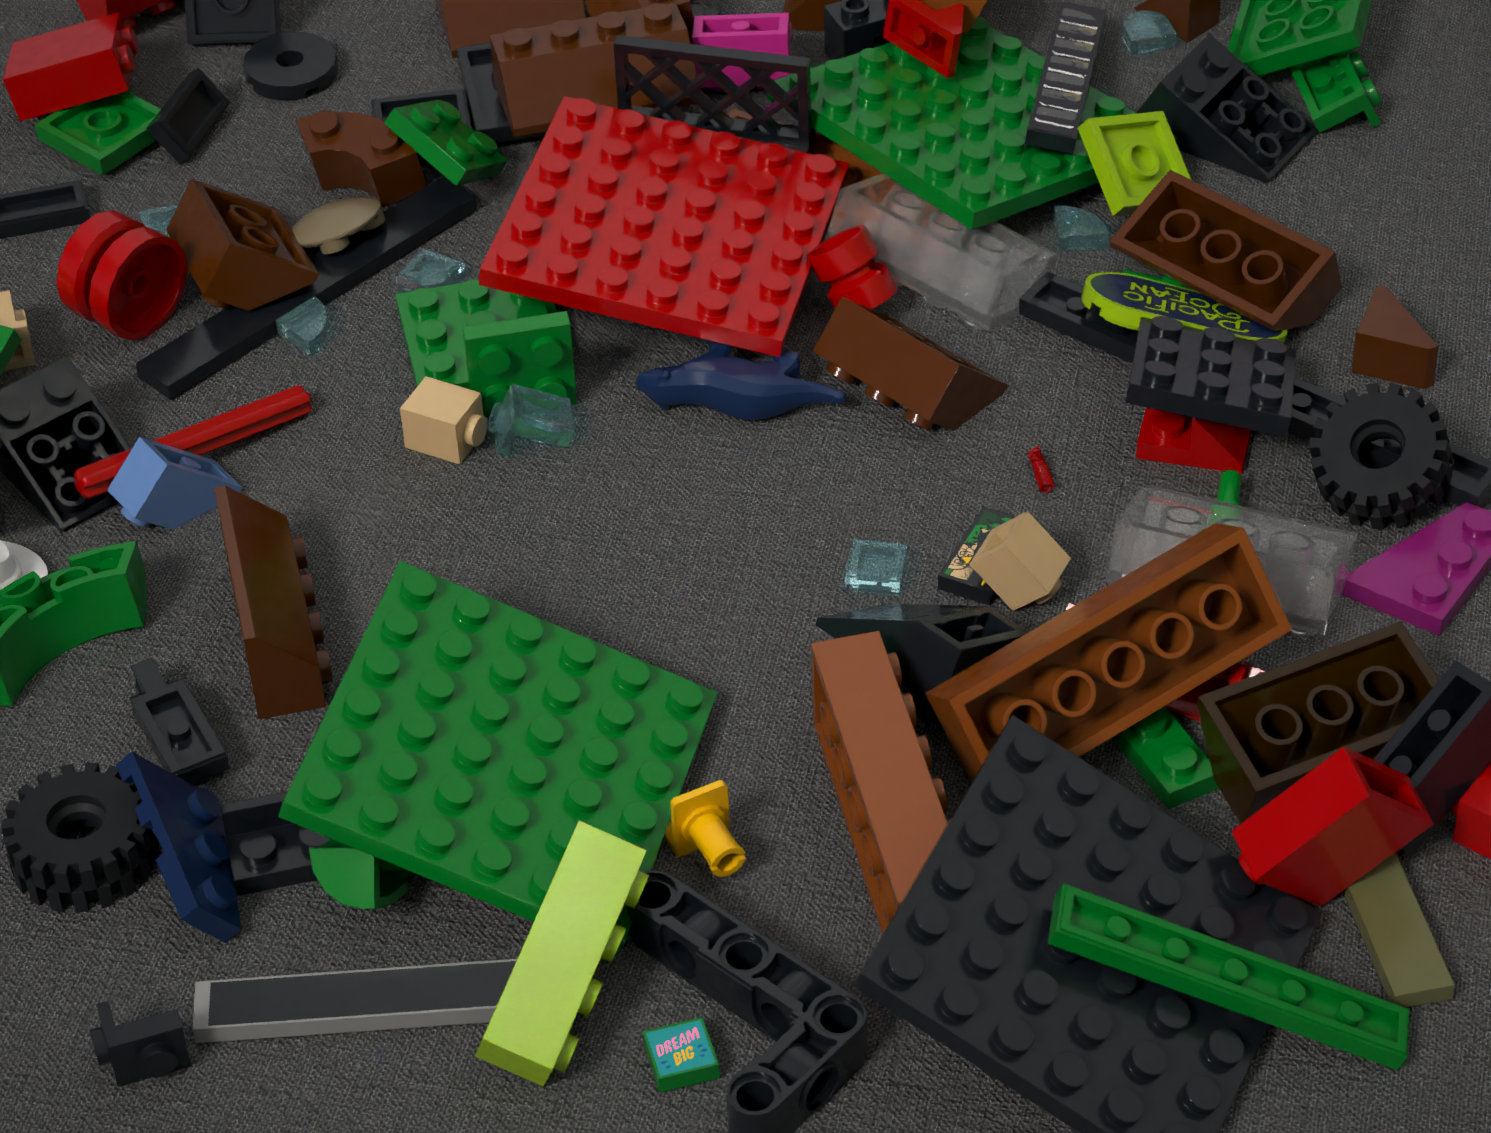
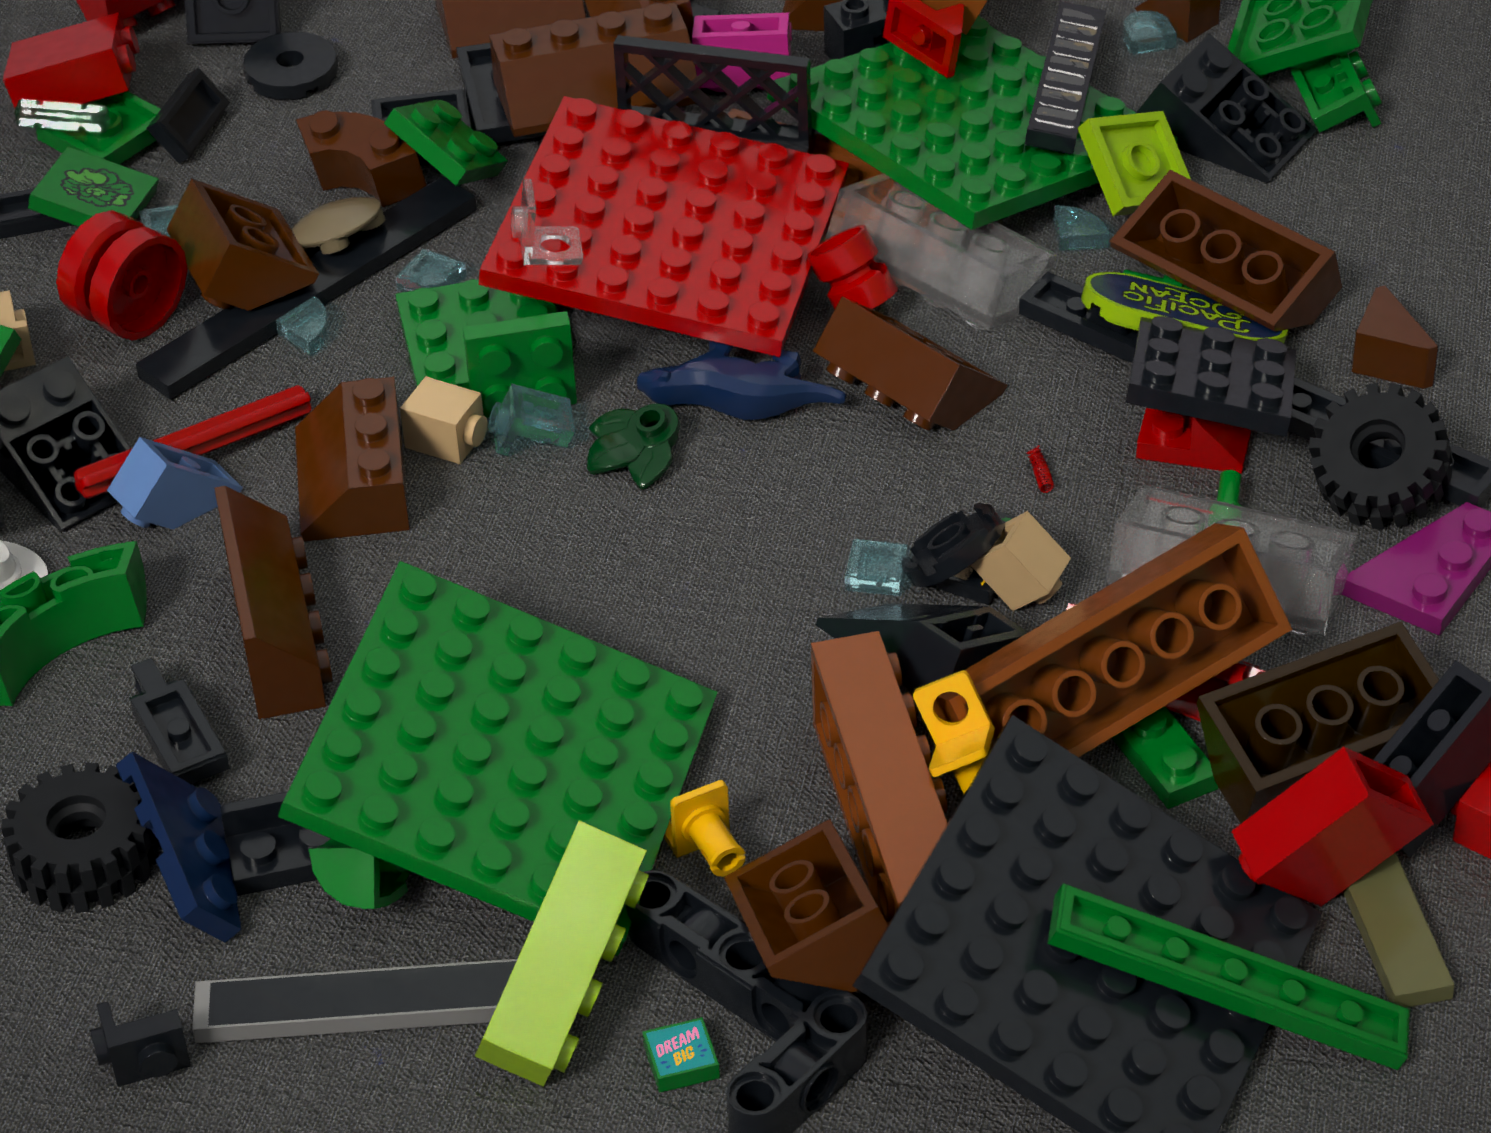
(62, 116): none -> clear green axle
(88, 185): none -> green tile
(352, 463): none -> reddish brown slope
(532, 236): none -> clear bracket
(634, 440): none -> dark green plate
(809, 910): none -> reddish brown slope
(952, 545): none -> black tile
(959, 744): none -> yellow bracket

